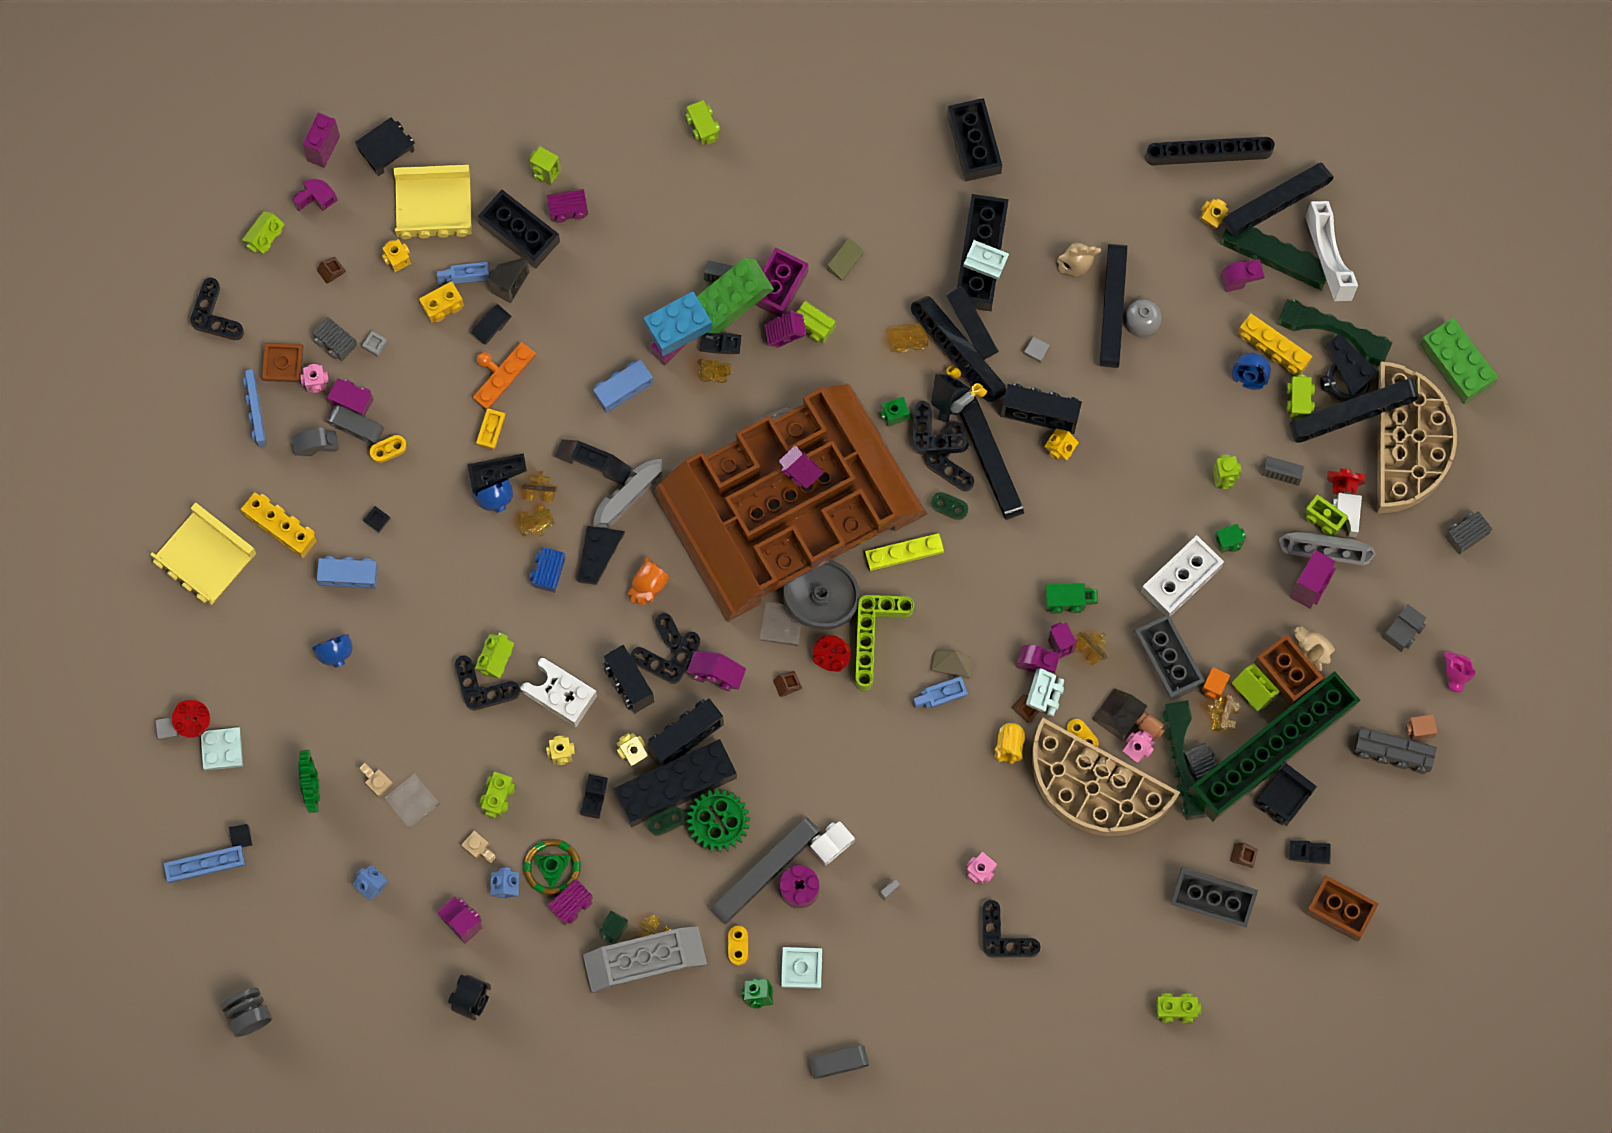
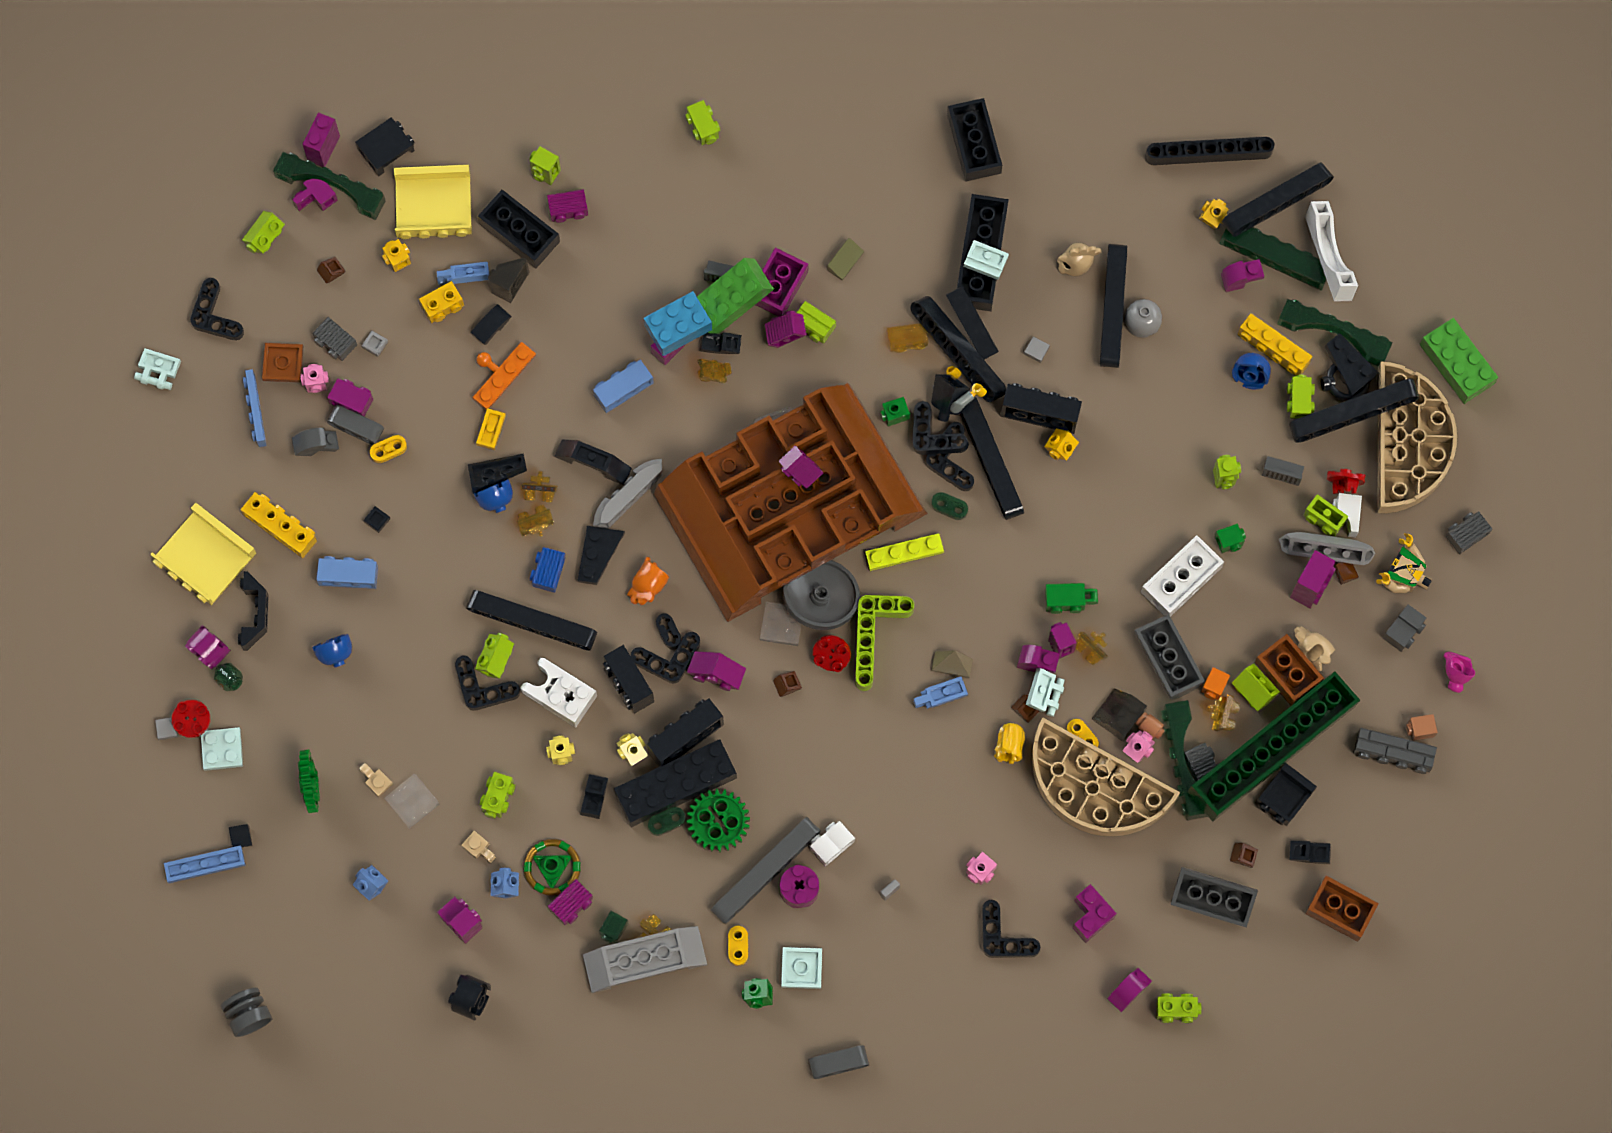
(158, 363): none -> light aqua plate
(208, 647): none -> magenta brick
(228, 677): none -> clear green head
(251, 635): none -> black slope
(291, 169): none -> clear green arch
(531, 620): none -> black beam
(1097, 913): none -> magenta brick
(1129, 989): none -> magenta brick
(1345, 572): none -> reddish brown slope
(1406, 569): none -> torso

